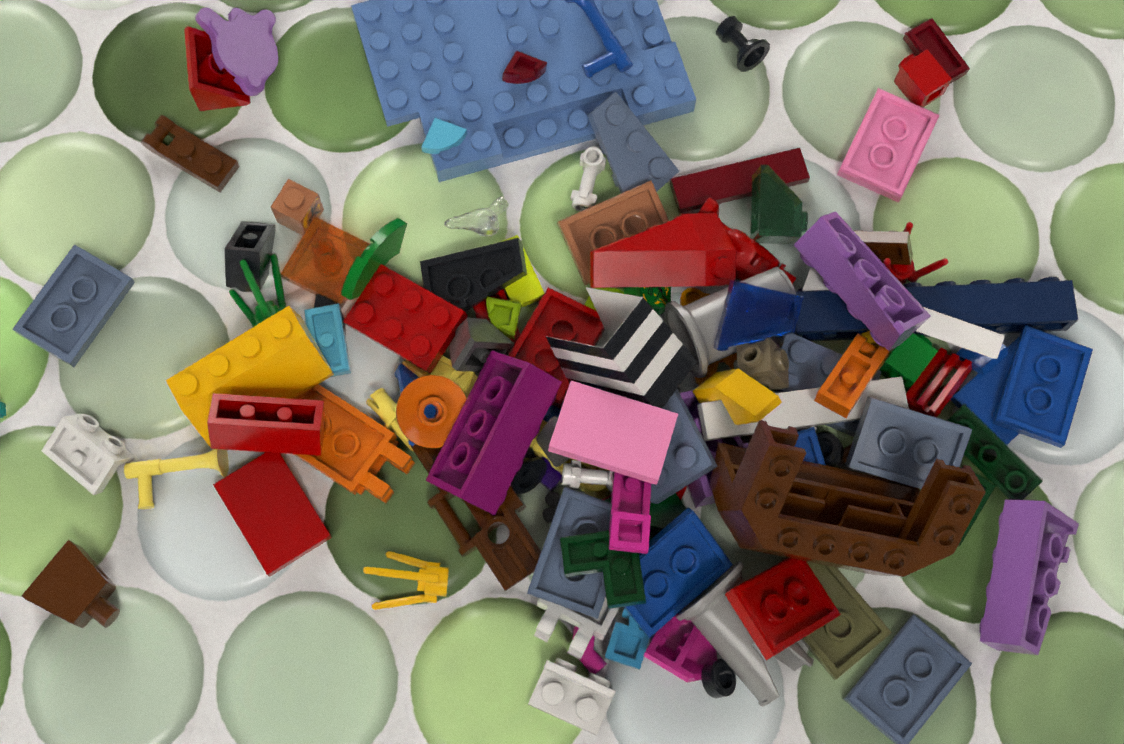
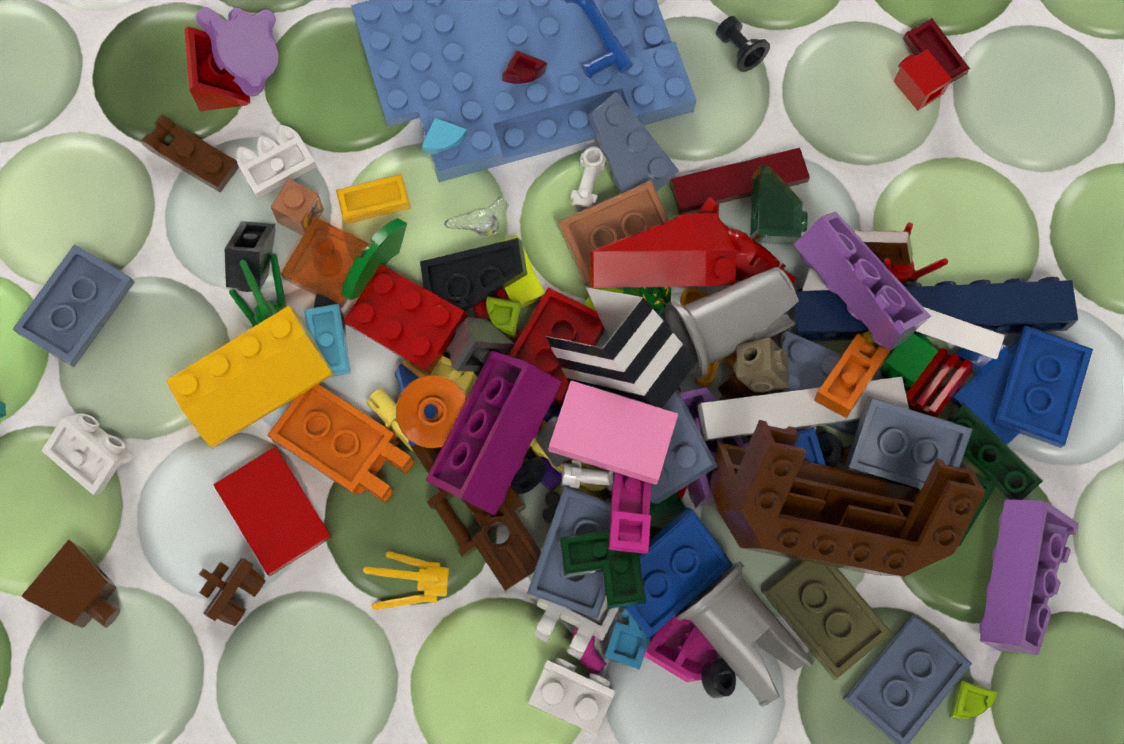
(144, 470): light yellow piece -> none
(241, 576): none -> reddish brown hips
(266, 424): red brick -> none
(275, 162): none -> white plate
(373, 199): none -> yellow tile
(741, 395): yellow slope -> none
(754, 314): clear blue wing -> none
(782, 605): red tile -> none
(888, 145): bright pink tile -> none
(971, 700): none -> lime tile

